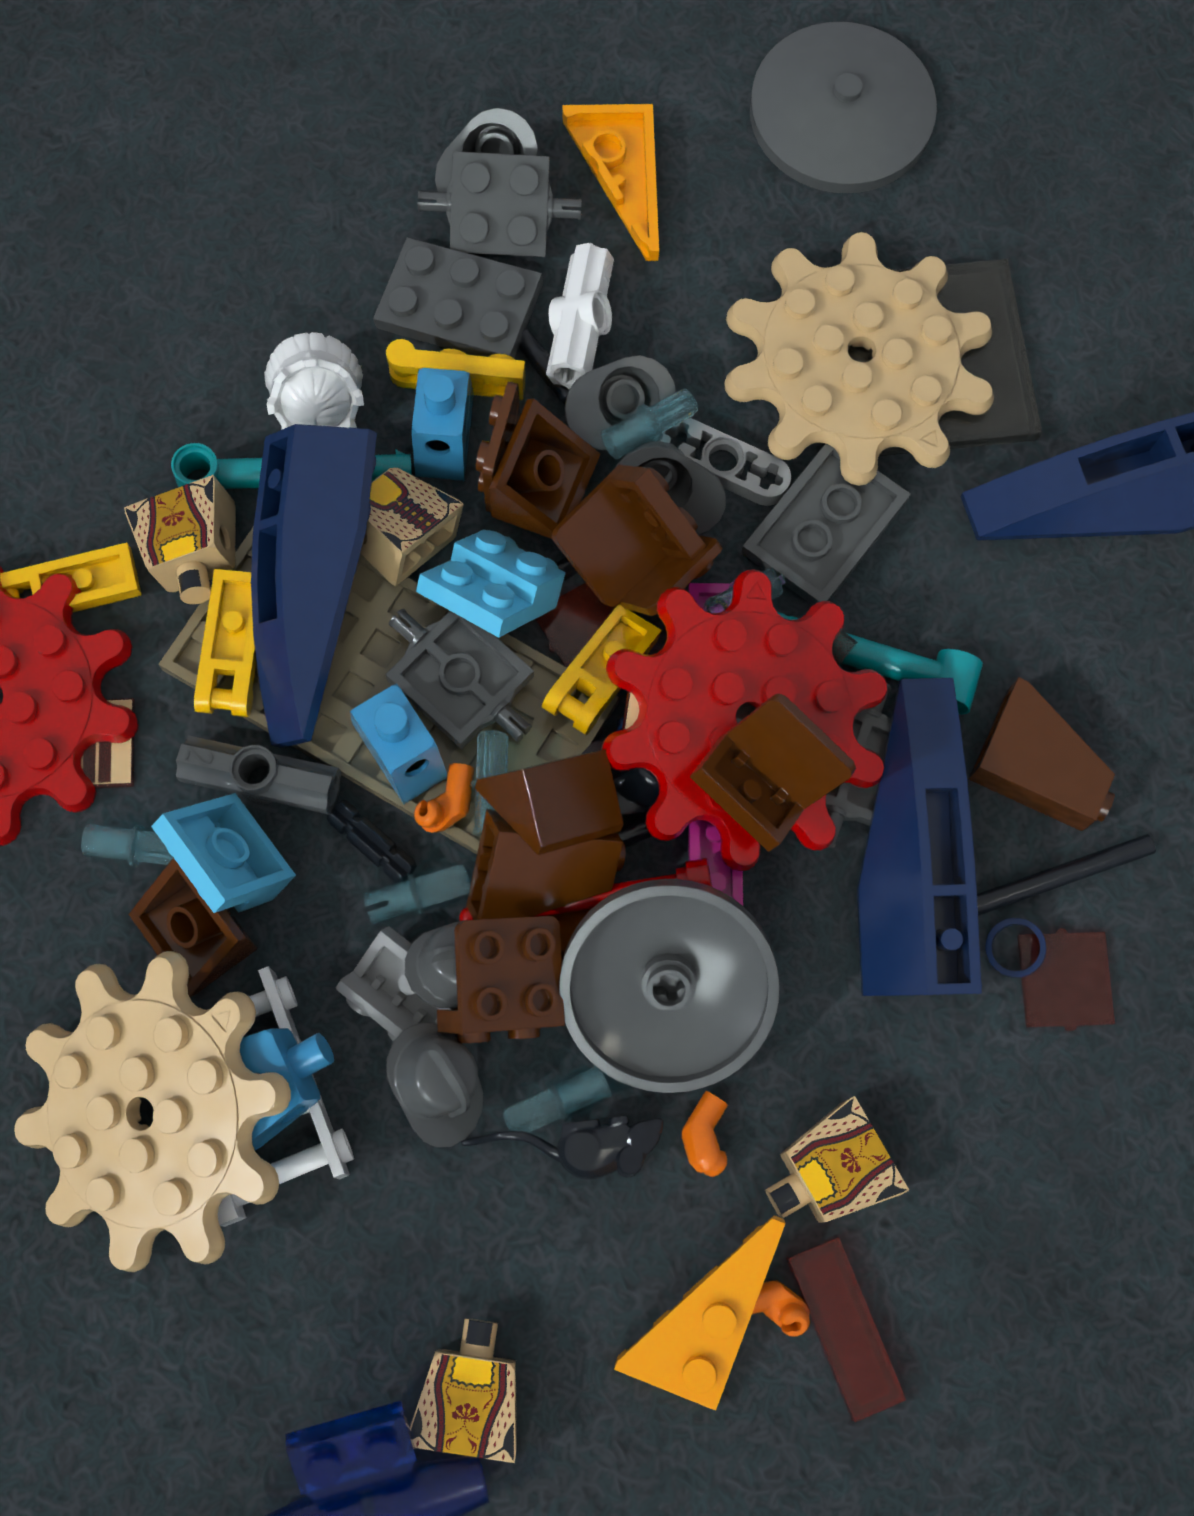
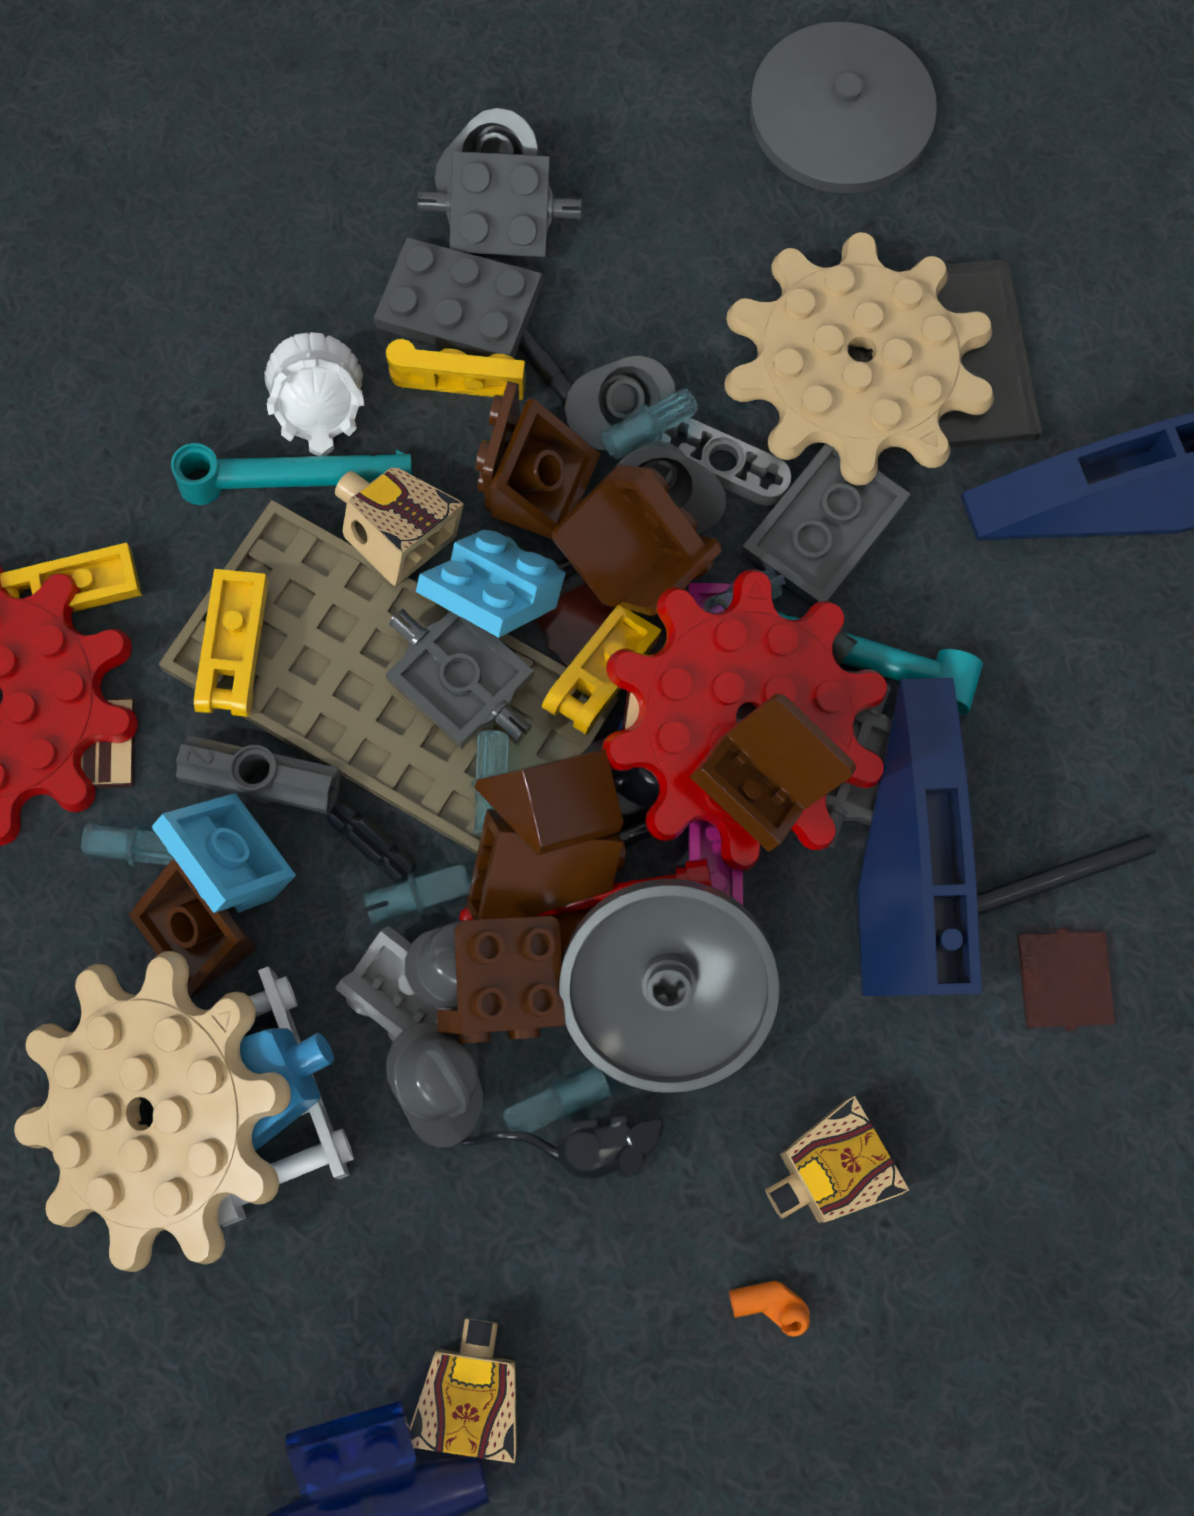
(186, 536): torso -> none
(304, 564): dark blue wedge -> none
(397, 741): dark azure torso -> none
(442, 414): dark azure torso -> none
(449, 806): orange arm -> none
(580, 314): white piece -> none
(621, 154): light orange wing -> none
(699, 1338): light orange wing -> none
(700, 1139): orange arm -> none
(846, 1329): clear red tile -> none
(1010, 922): dark blue piece -> none
(1043, 761): reddish brown slope -> none

